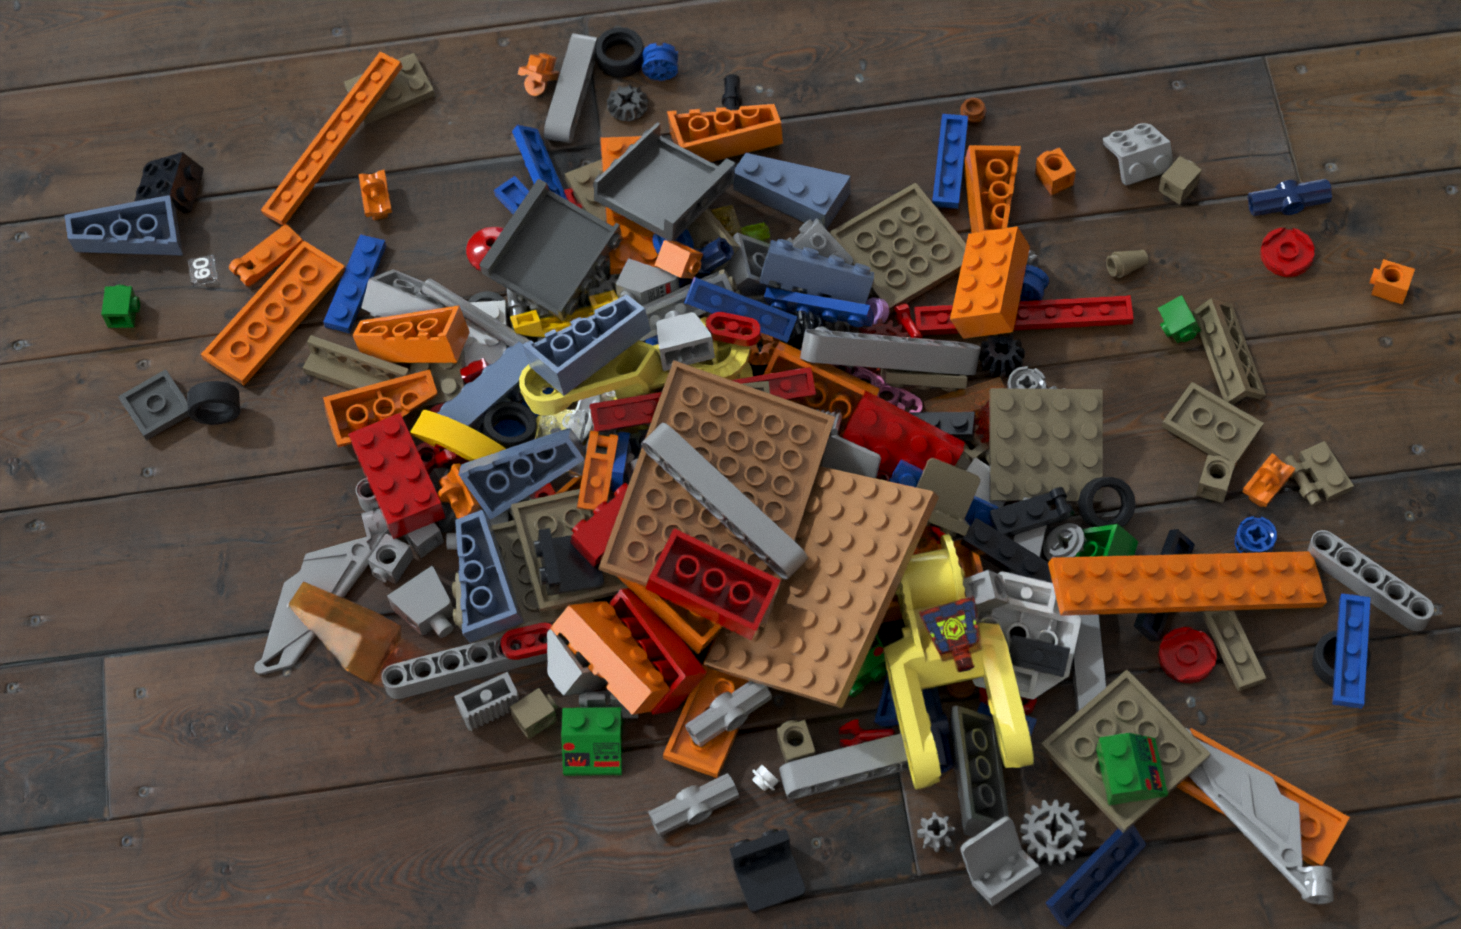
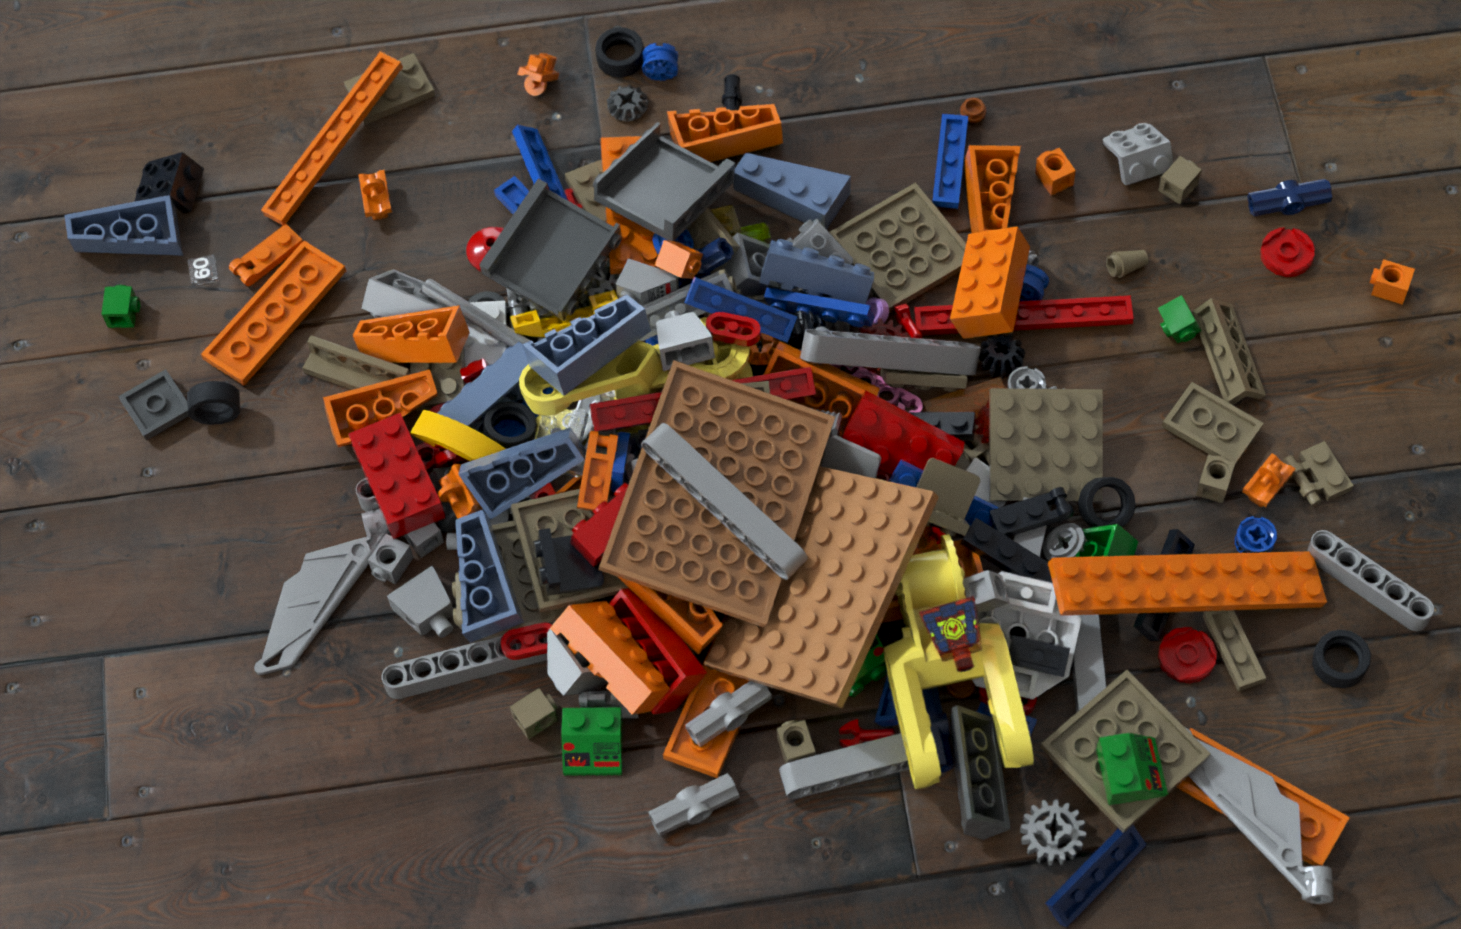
(350, 631): clear orange wedge -> none
(353, 284): blue plate -> none
(487, 701): light grey brick -> none
(571, 89): light grey beam -> none
(712, 584): red brick -> none
(764, 778): white plate -> none
(766, 870): black bracket -> none
(928, 835): light grey gear -> none
(997, 861): light grey bracket -> none
(1351, 651): blue plate -> none

